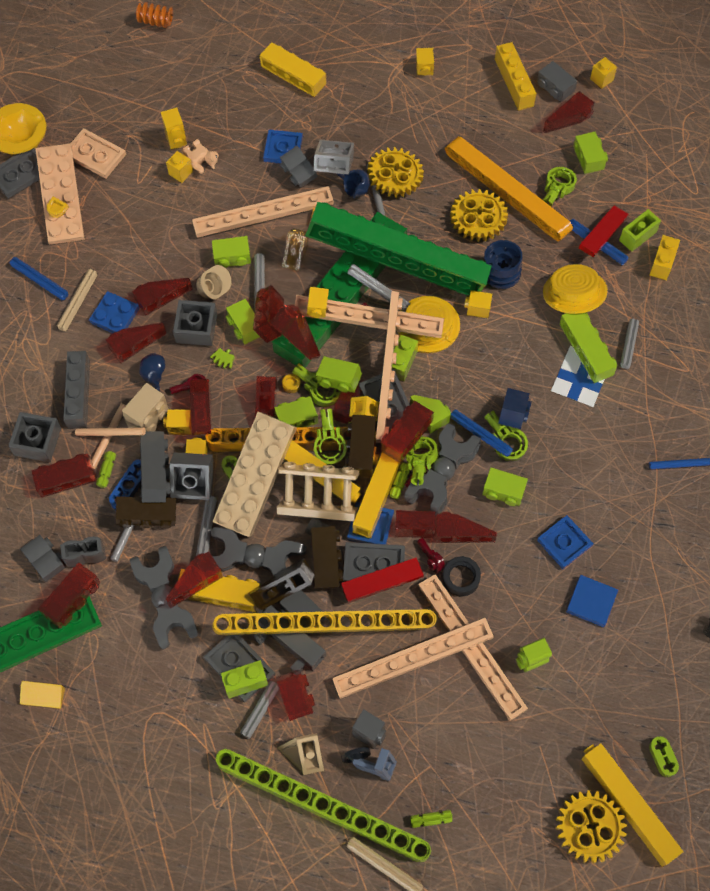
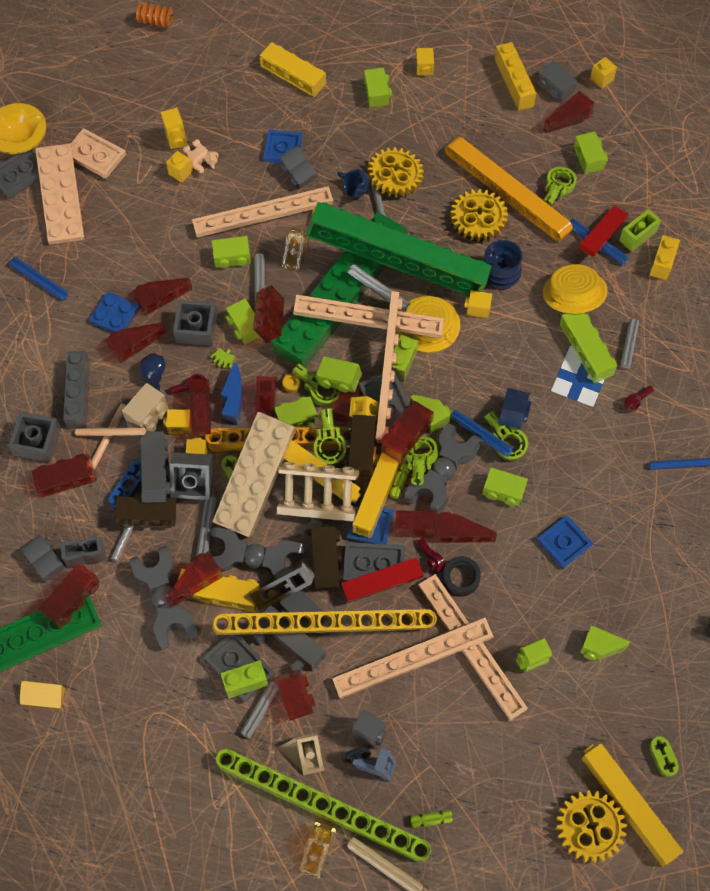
(56, 207): yellow tile -> none
(77, 300): tan axle -> none
(106, 469): lime axle -> none
(214, 282): tan piece -> none
(232, 396): none -> blue slope
(296, 329): clear red slope -> none
(317, 302): yellow brick -> none
(317, 850): none -> clear yellow slope
(327, 151): light grey window -> none
(377, 87): none -> lime brick
(592, 601): blue tile -> none
(602, 644): none -> lime slope
(633, 401): none -> dark red plate

